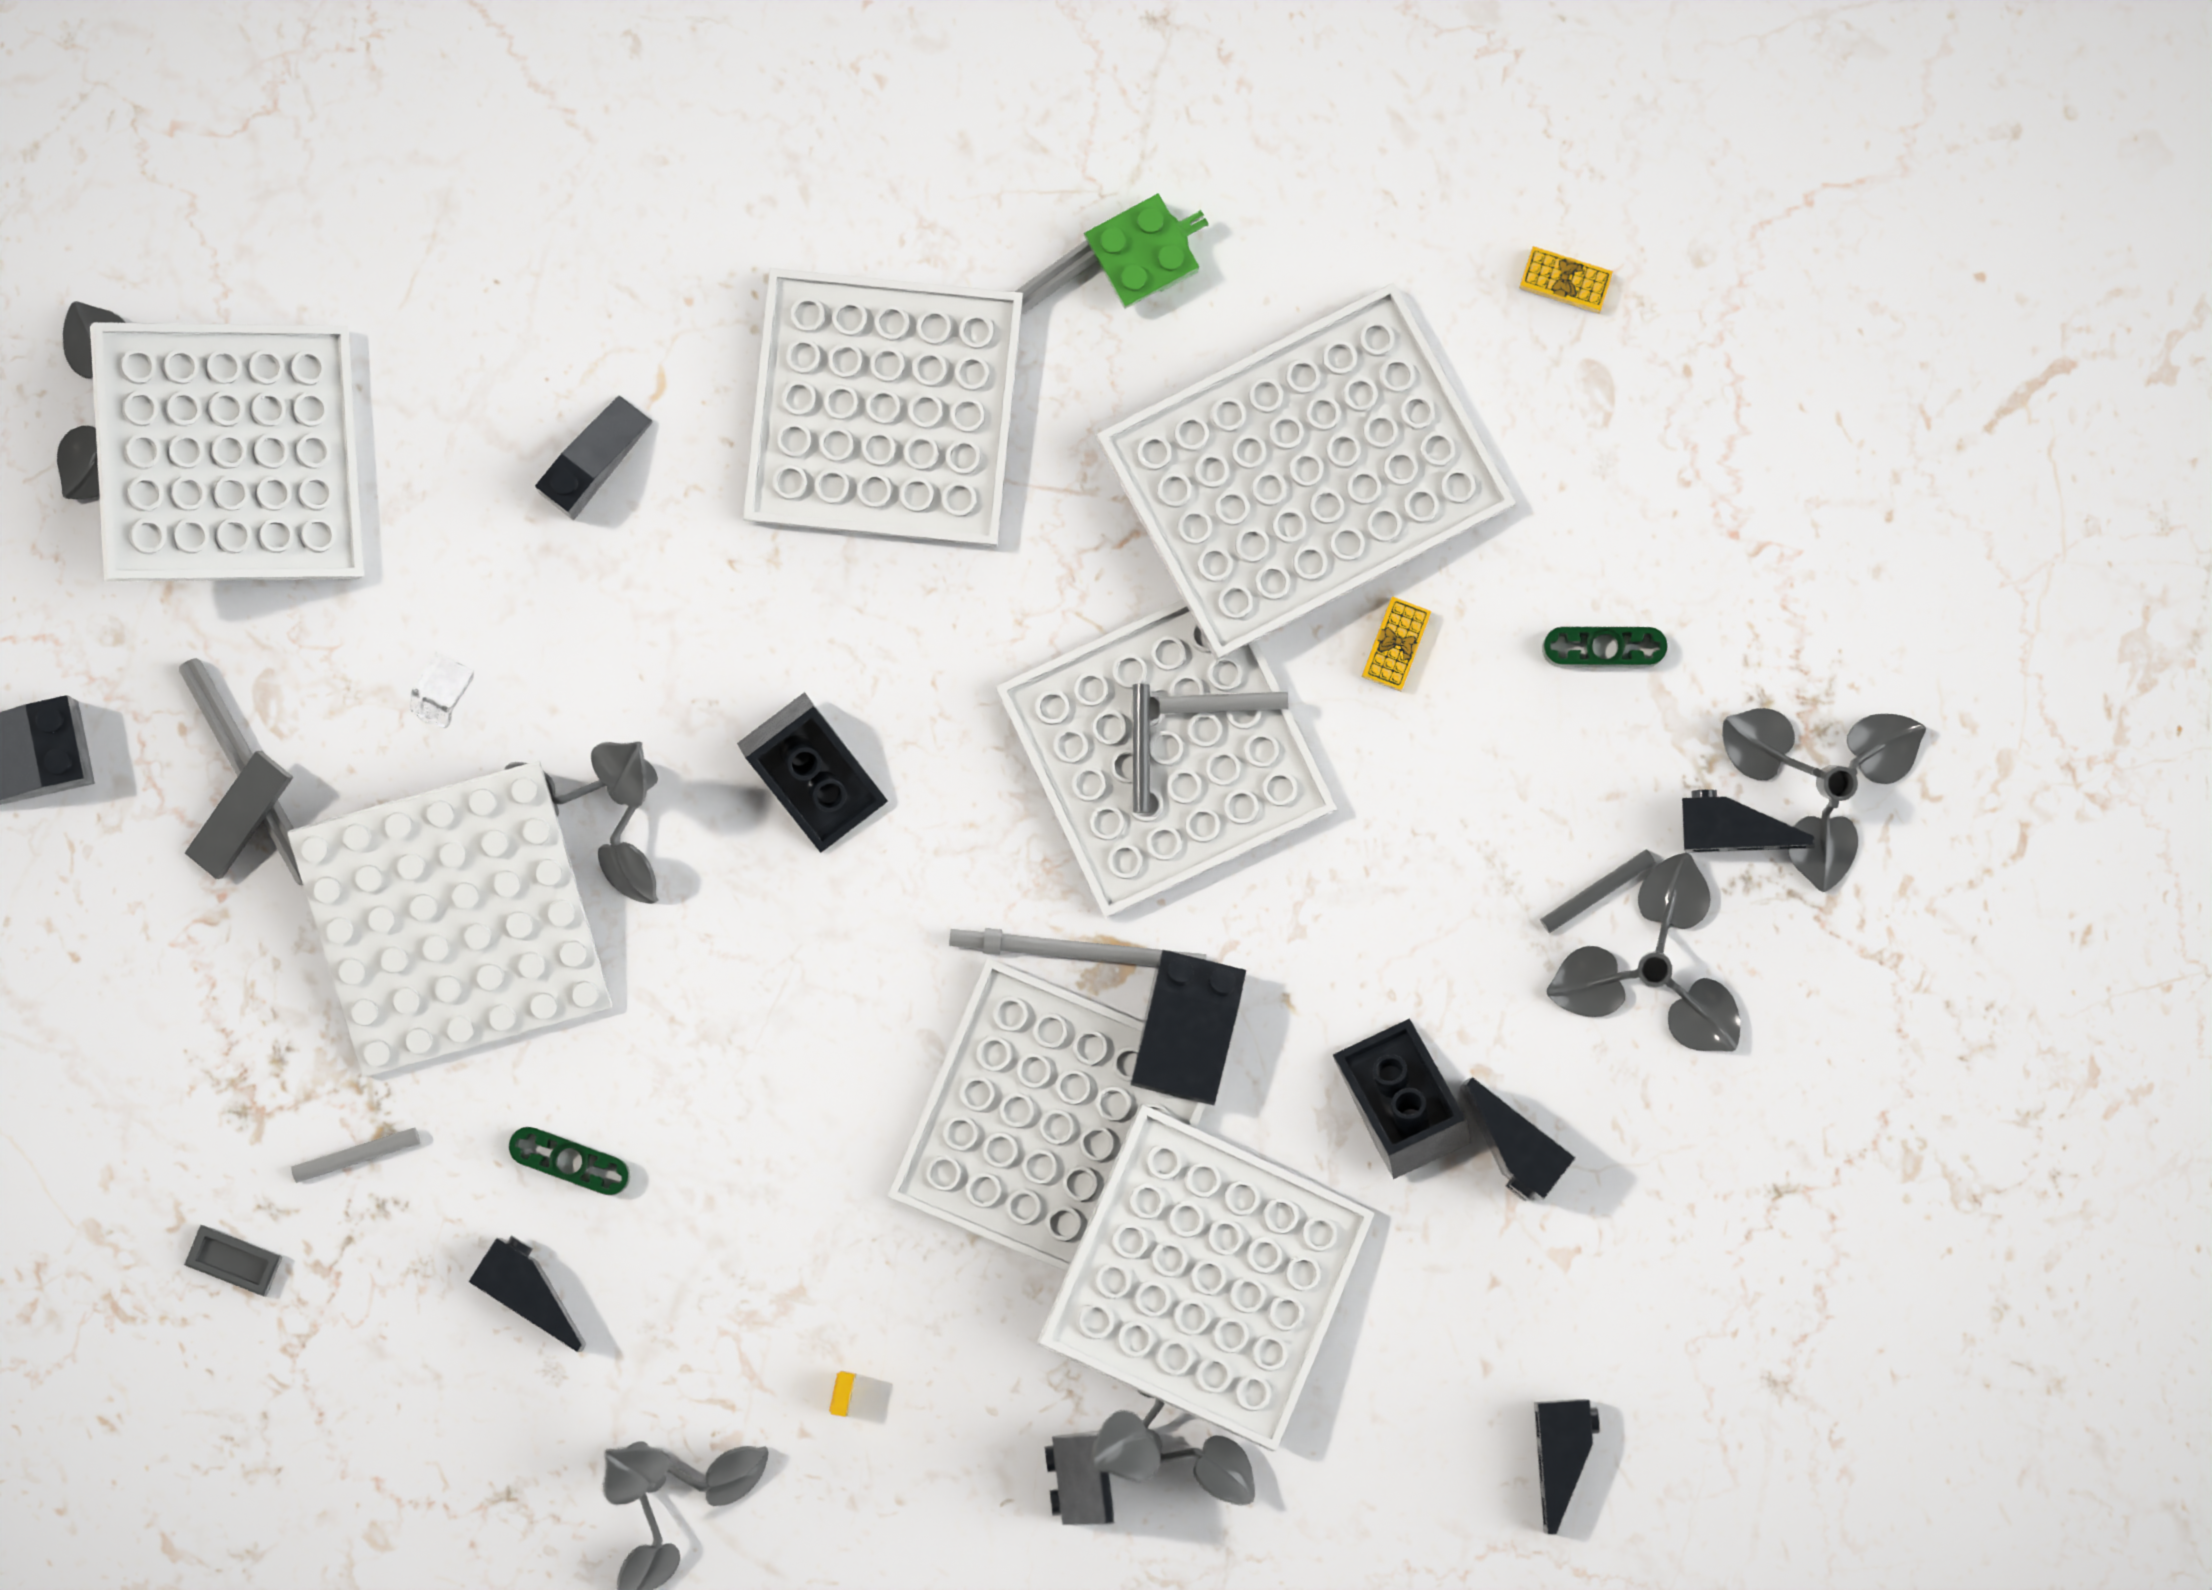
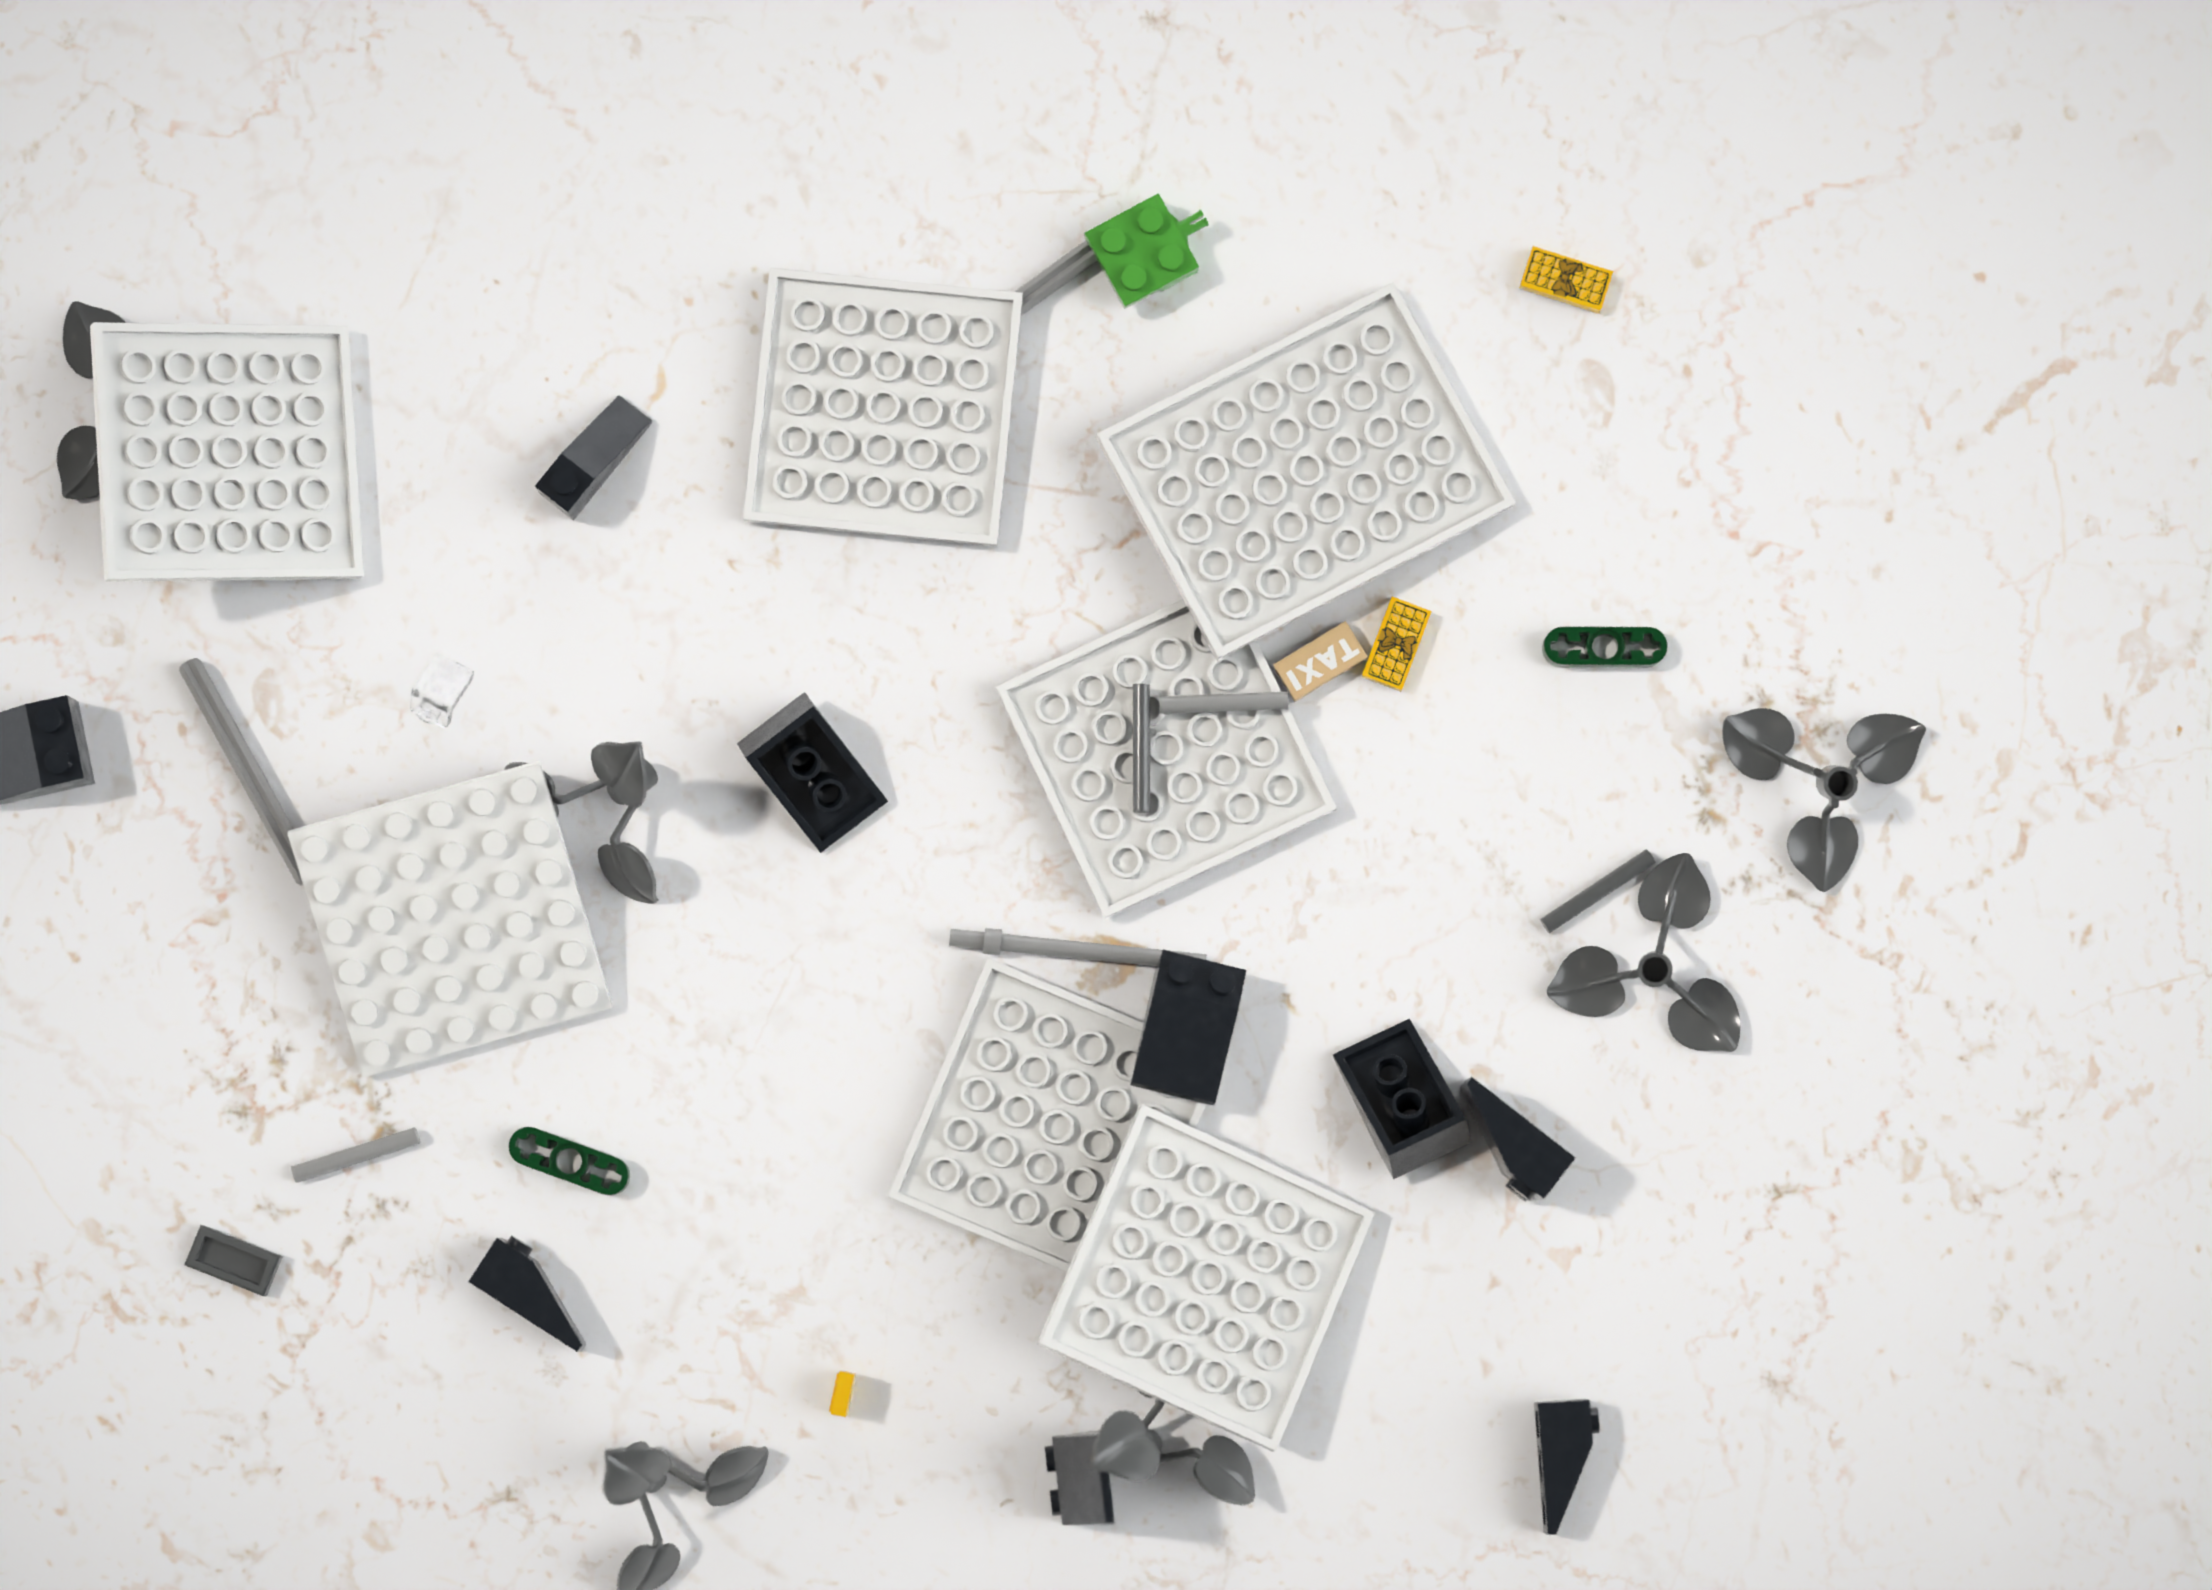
(238, 814): dark grey tile -> none
(1320, 661): none -> tan tile
(1727, 826): black slope -> none

